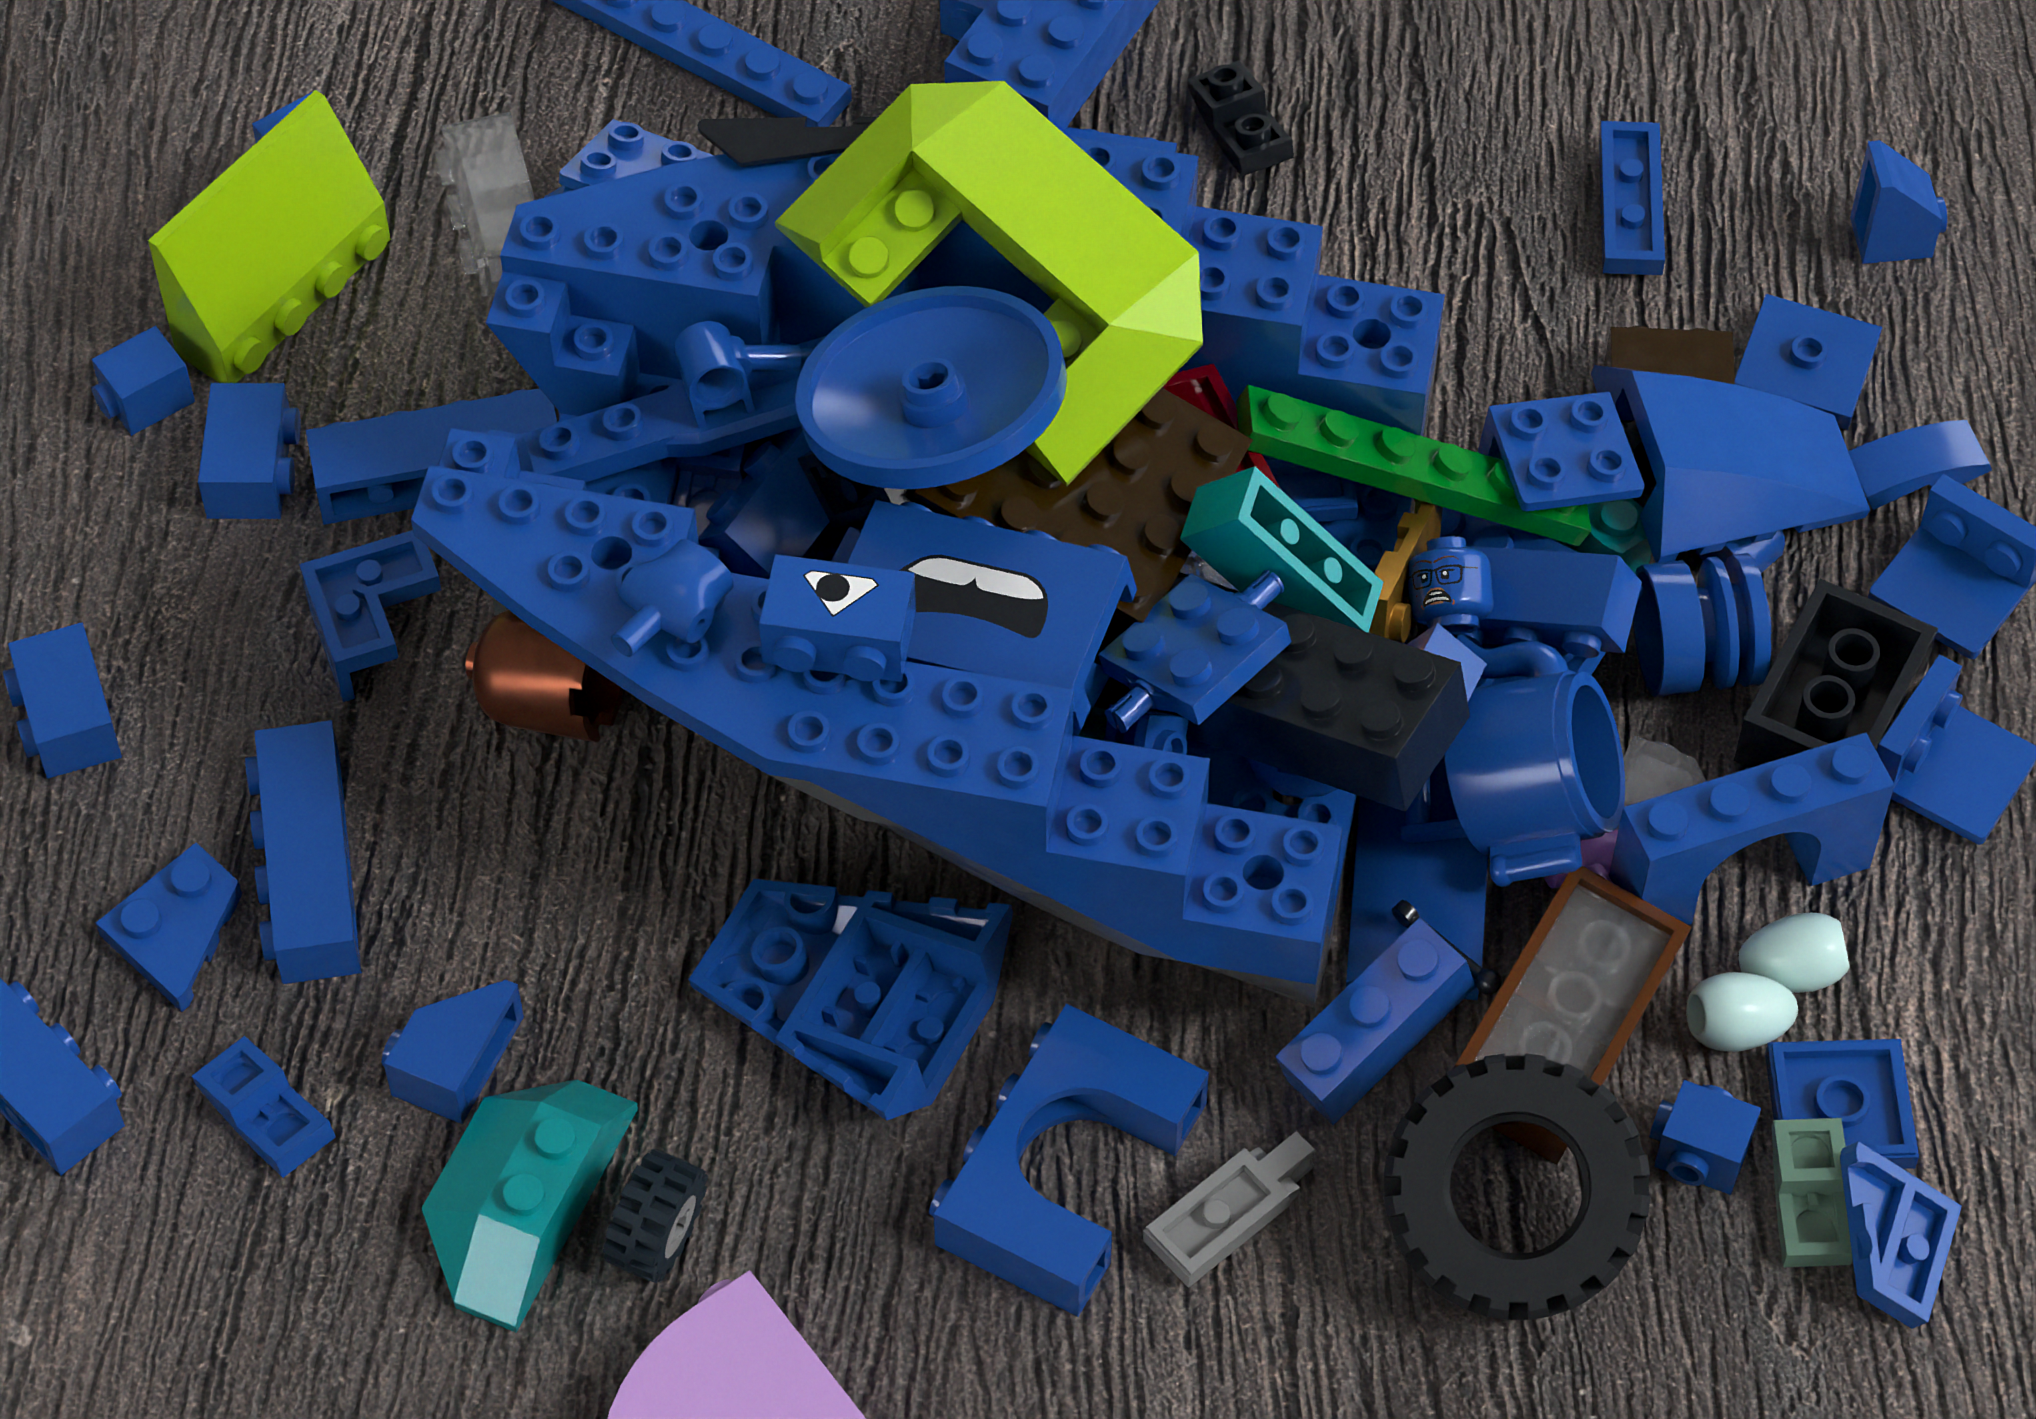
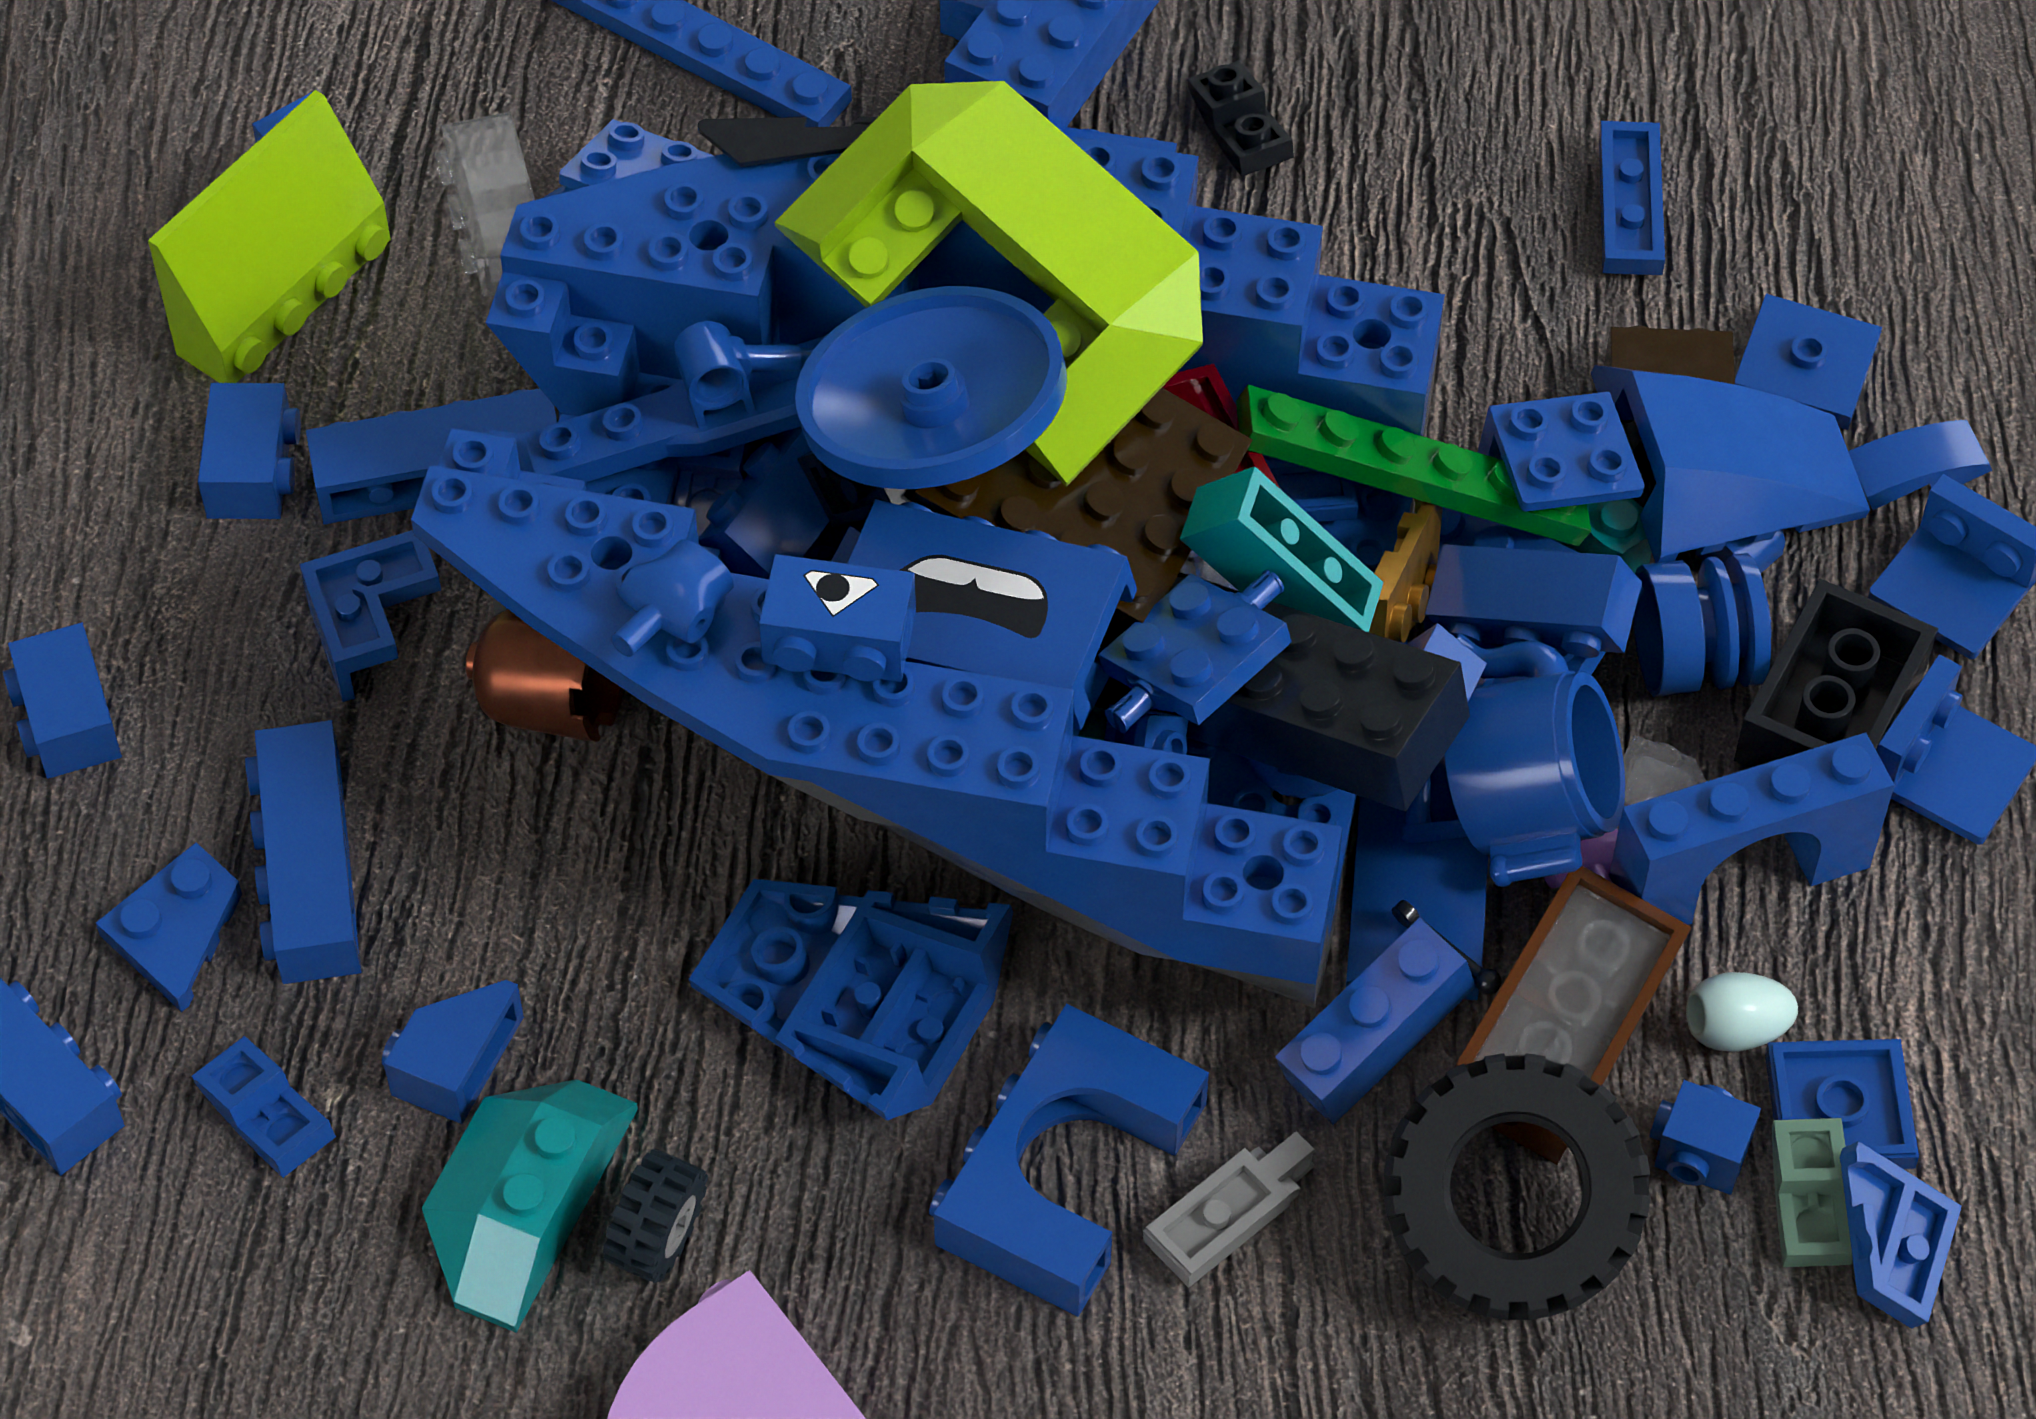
(141, 381): blue brick -> none
(1450, 585): blue head -> none
(1798, 952): light aqua animal -> none
(1895, 208): blue slope -> none

